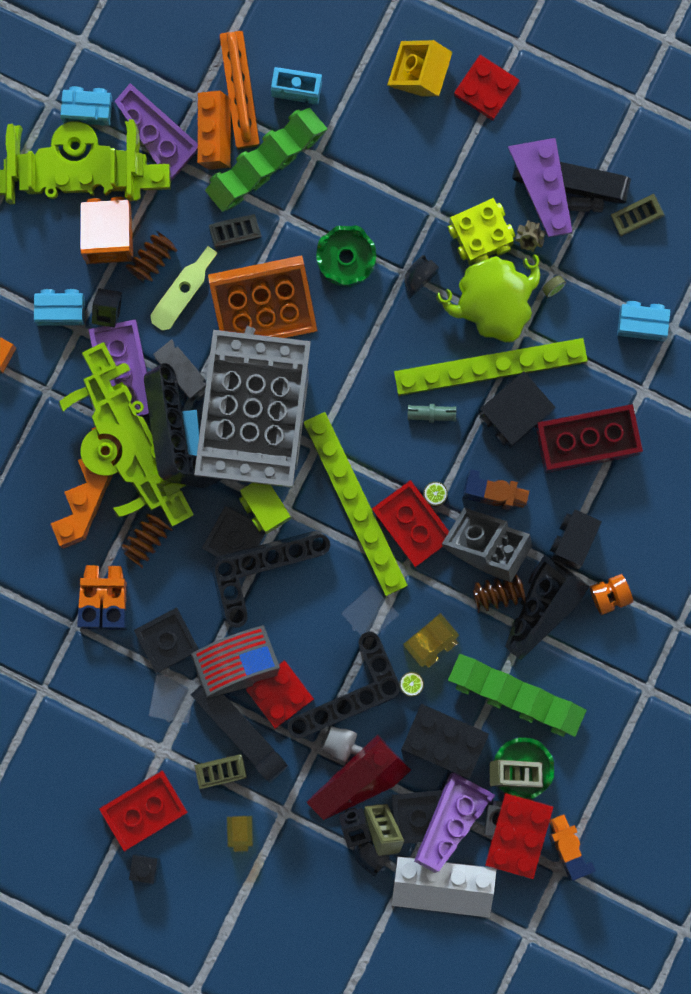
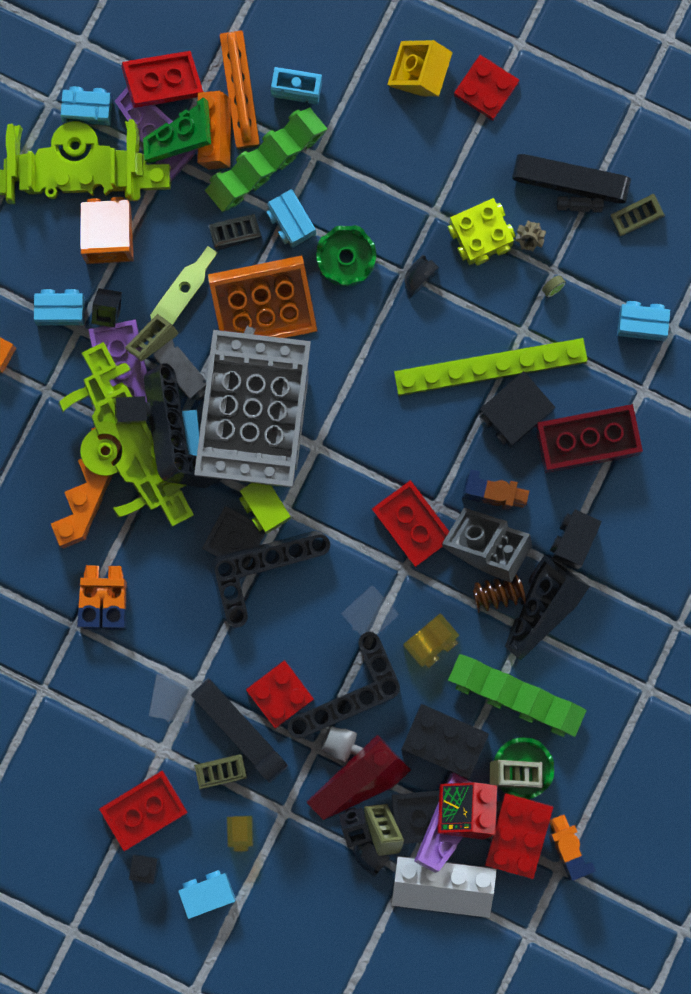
(131, 410): none -> black brick
(145, 539): reddish brown piece -> none
(151, 257): reddish brown piece -> none
(157, 327): none -> olive slope
(161, 79): none -> red plate
(166, 640): black plate -> none
(180, 136): none -> green wing
(206, 895): none -> medium azure brick
(235, 662): slope -> none
(291, 219): none -> medium azure brick
(355, 504): lime plate -> none
(411, 684): tile -> none
(432, 413): sand green pin -> none
(435, 493): tile -> none
(467, 810): none -> slope
(495, 297): lime piece -> none
(542, 176): medium lavender wing -> none
(619, 591): orange wheel -> none

